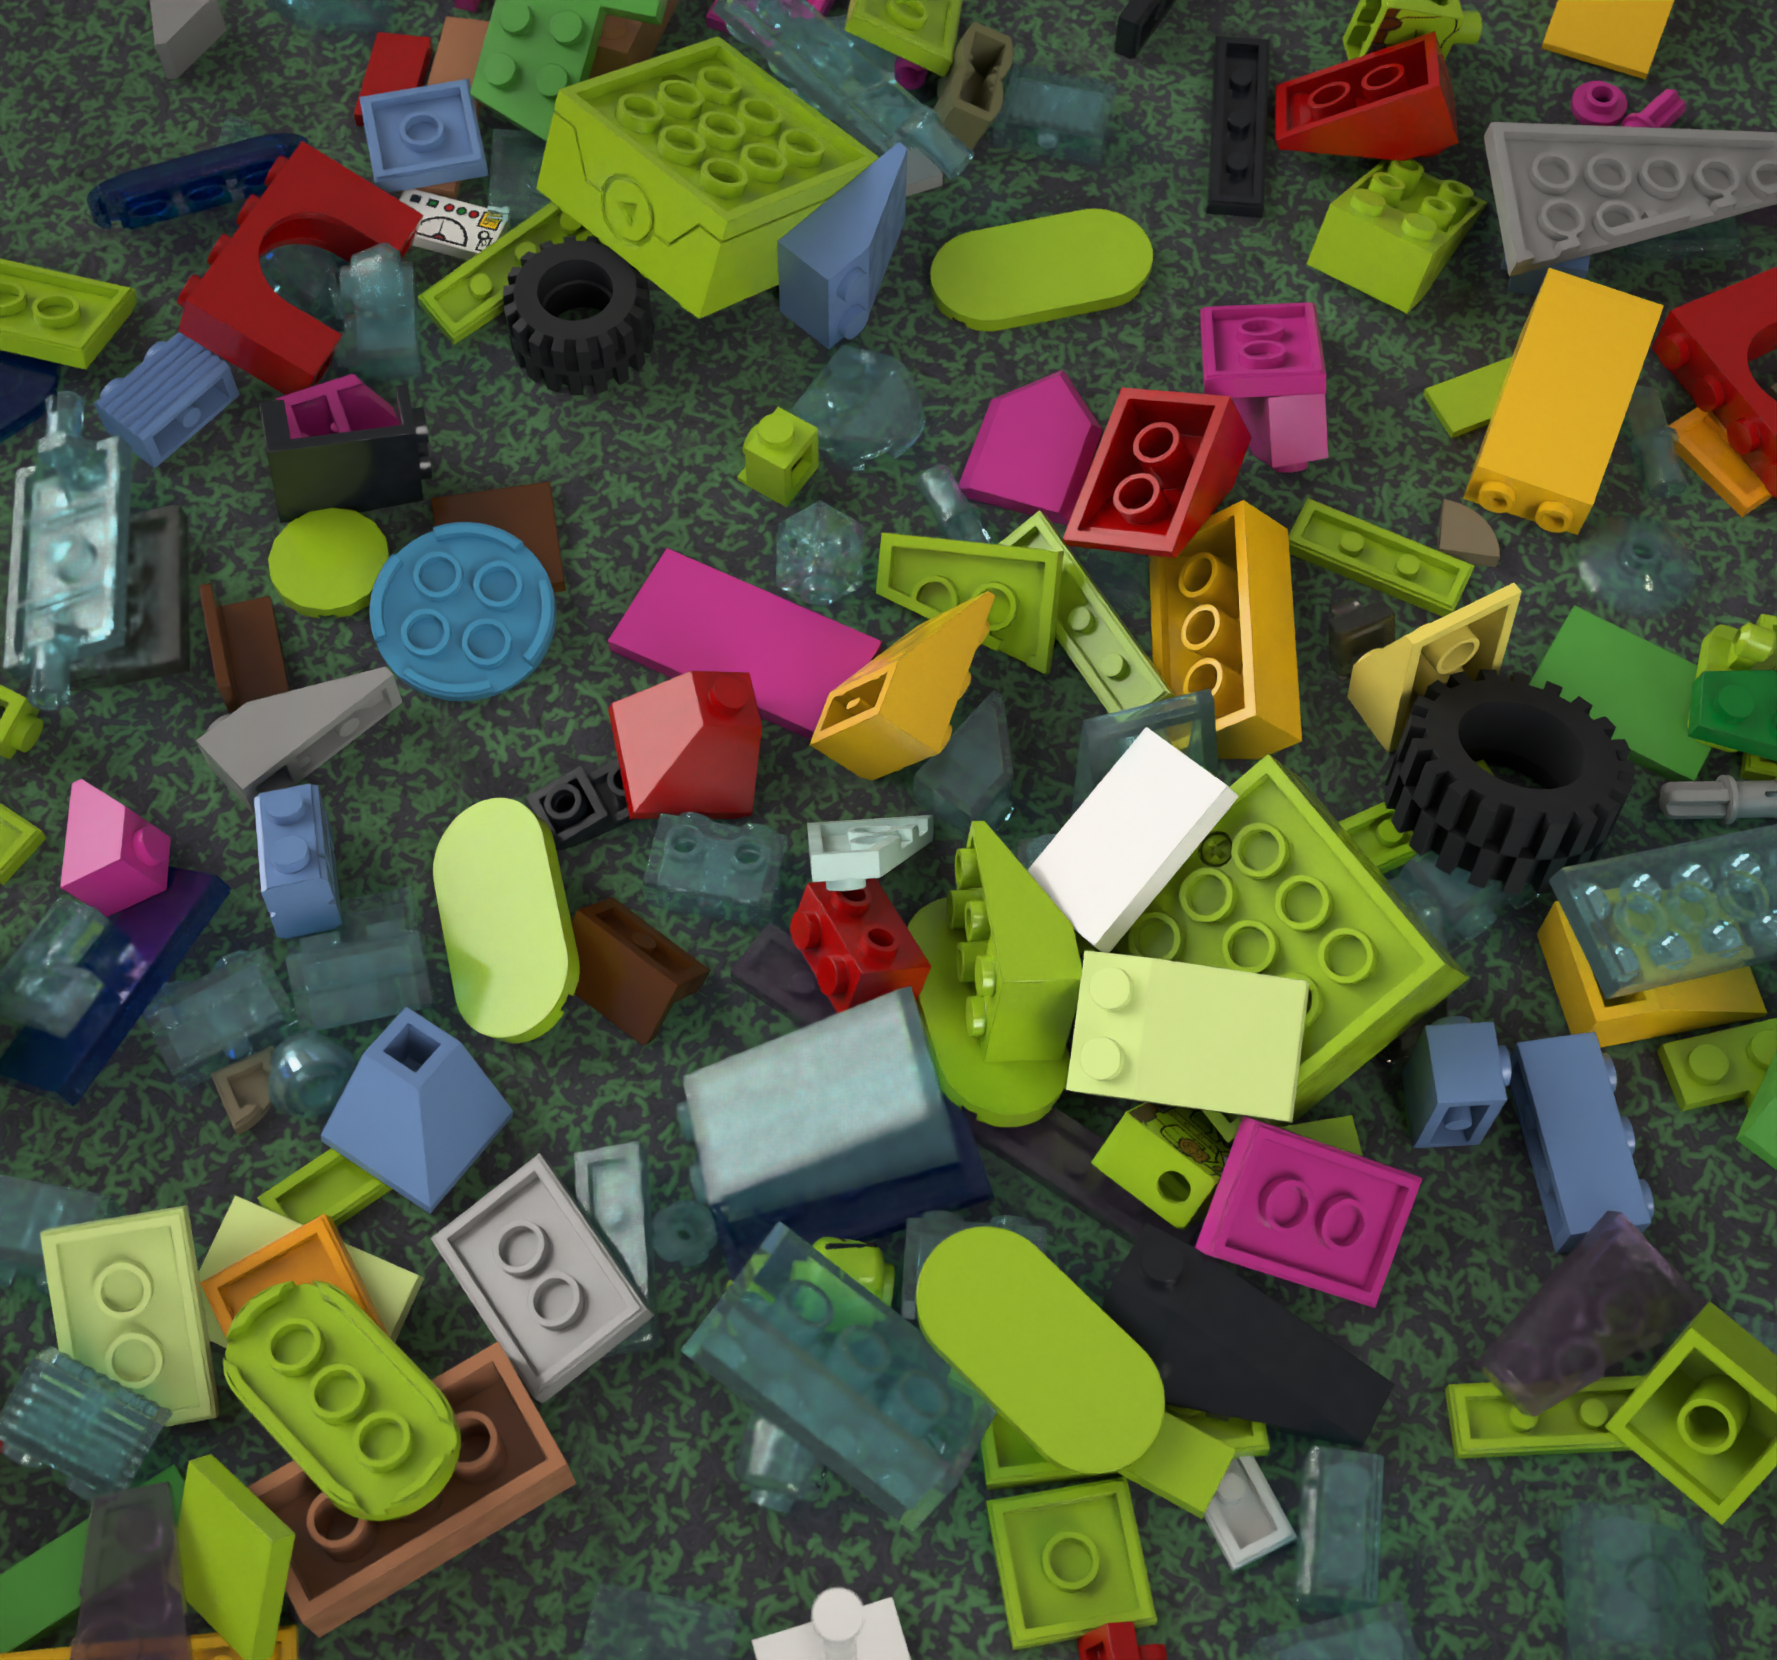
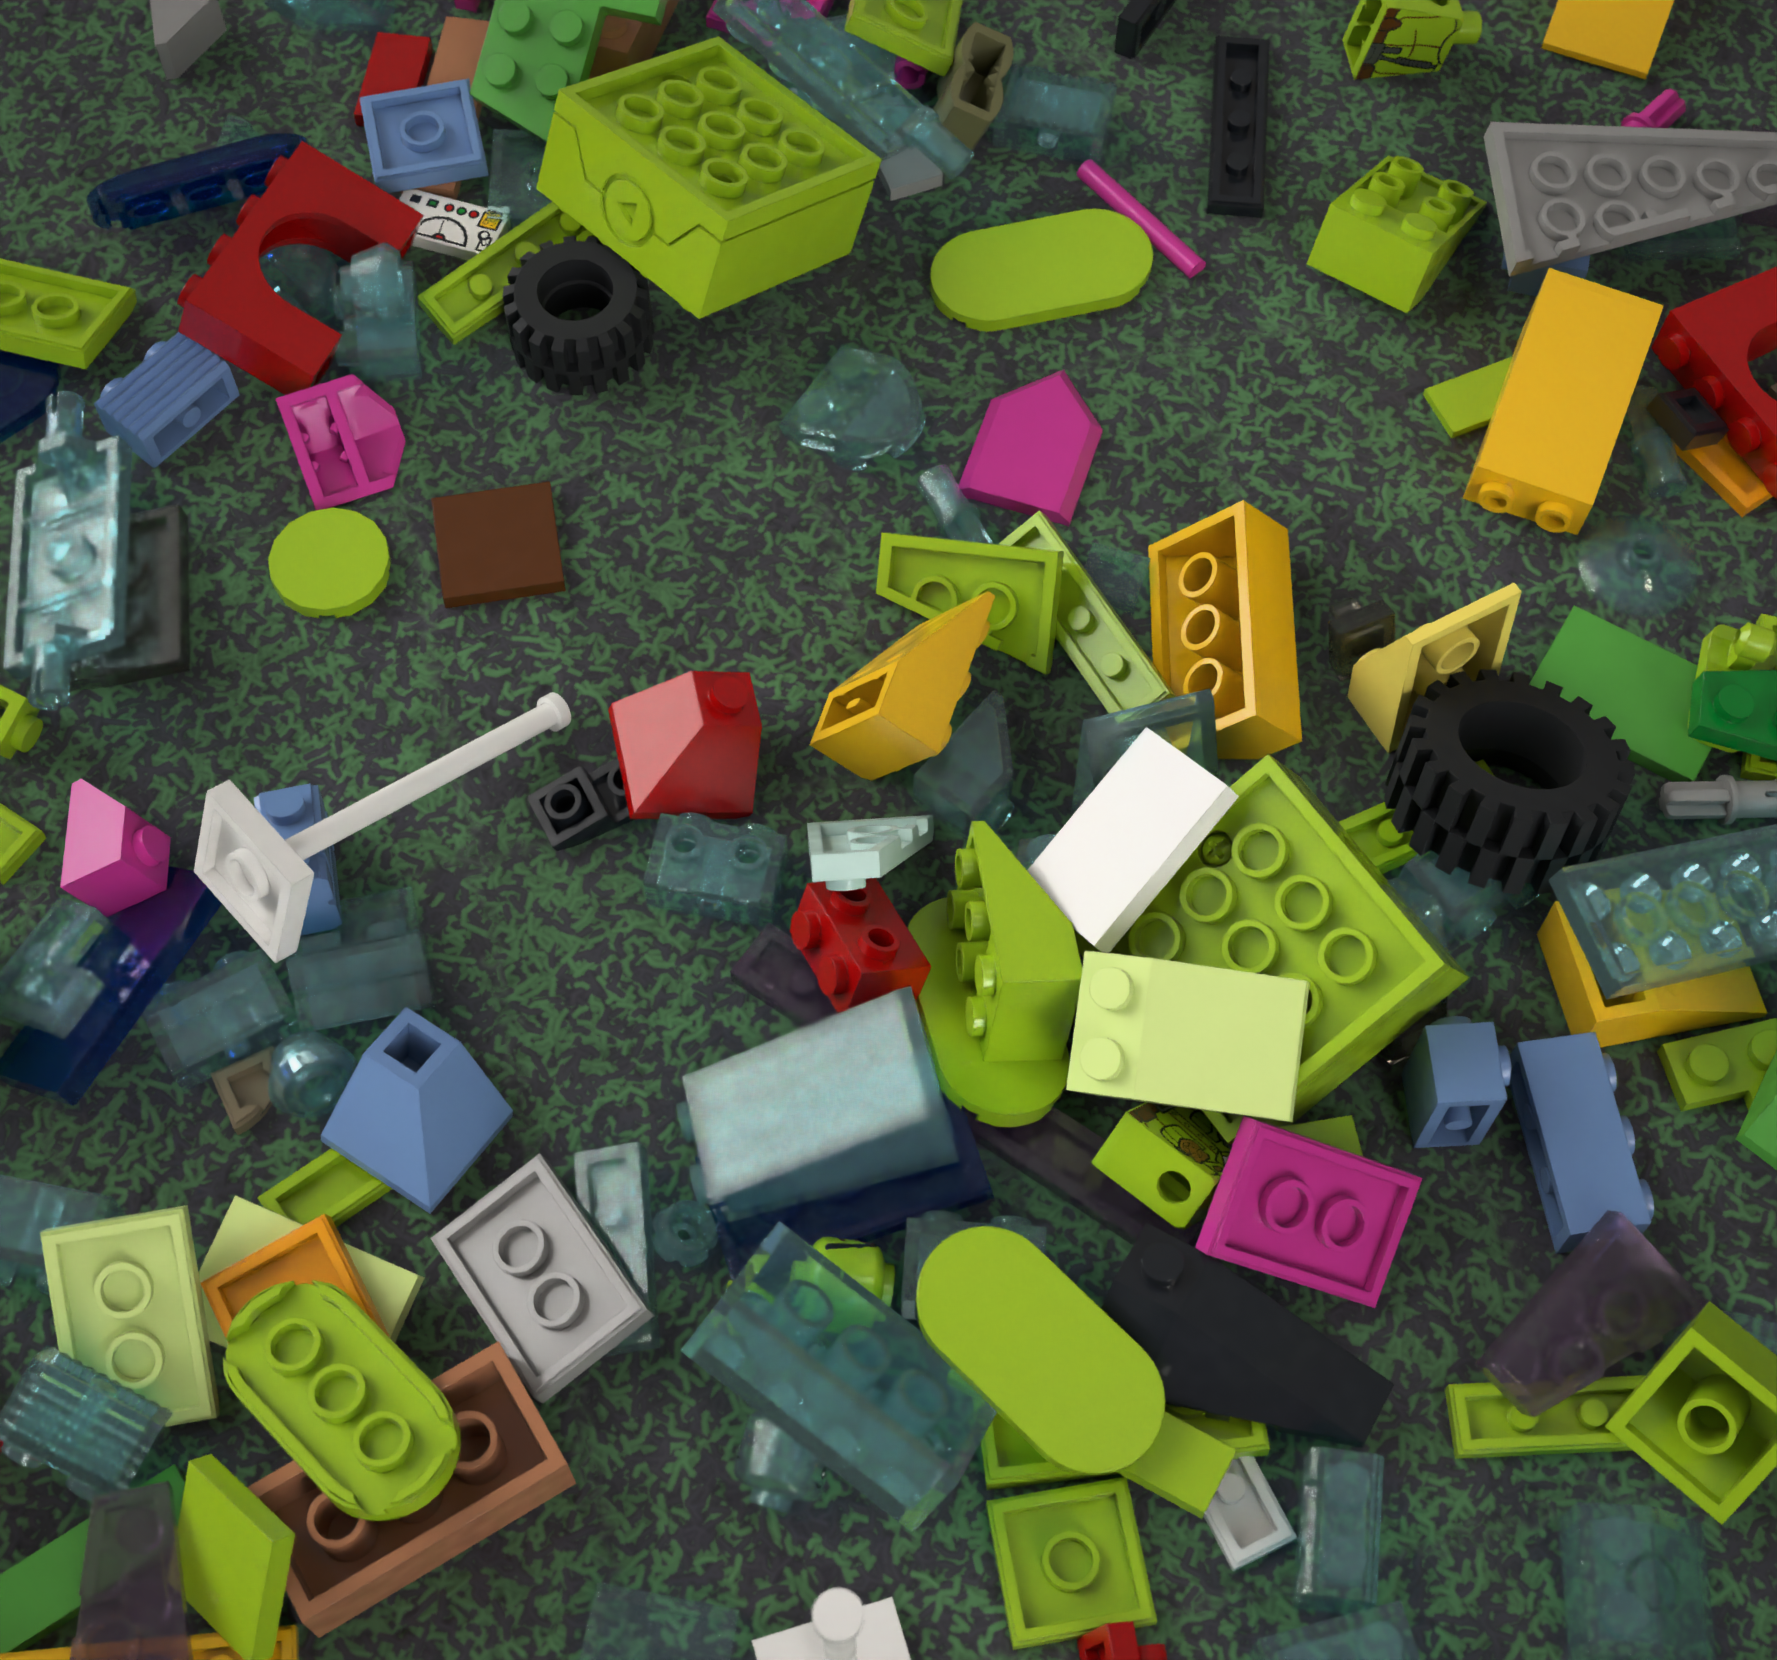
(244, 648): reddish brown panel -> none
(265, 877): none -> white tile
(291, 734): light grey slope -> none
(350, 468): black panel -> none
(463, 612): dark azure tile -> none
(505, 920): lime tile -> none
(631, 969): reddish brown panel -> none
(713, 622): dark pink tile -> none
(773, 450): lime brick -> none
(819, 554): clear light blue brick -> none
(842, 250): medium blue slope -> none
(1124, 203): none -> dark pink bar
(1158, 472): red slope -> none
(1262, 350): dark pink tile -> none
(1286, 429): dark pink slope -> none
(1372, 106): red slope -> none
(1379, 558): lime tile -> none
(1466, 535): dark tan tile -> none
(1606, 112): dark pink plate -> none
(1688, 418): none -> black tile

